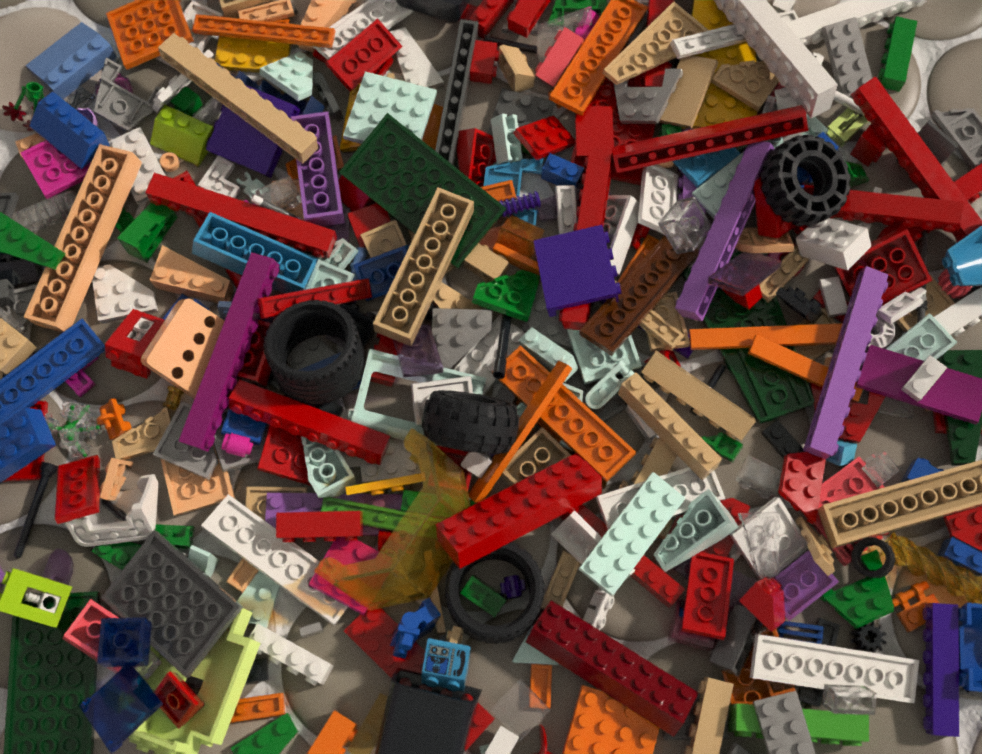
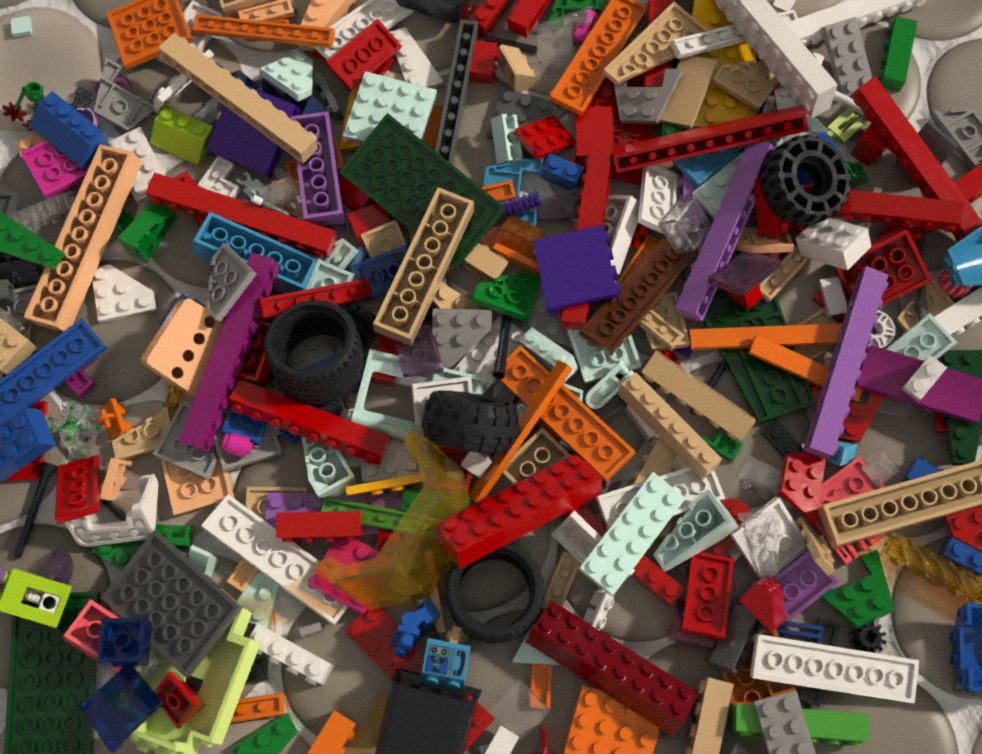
(21, 26): none -> light aqua tile
(71, 60): medium blue slope -> none
(130, 342): red brick -> none
(169, 162): light nougat tile -> none
(181, 275): light nougat wedge -> none
(186, 101): green brick -> none
(228, 281): none -> light grey plate
(248, 54): yellow plate -> none
(283, 456): red plate -> none
(475, 153): red wedge -> none
(484, 595): green hinge -> none
(513, 586): dark purple gear -> none
(559, 57): coral brick -> none
(566, 208): white tile -> none
(797, 302): black plate -> none
(849, 699): clear brick -> none
(872, 541): black tyre -> none
(902, 305): white hinge -> none
(912, 616): orange plate -> none
(942, 669): dark purple brick -> none

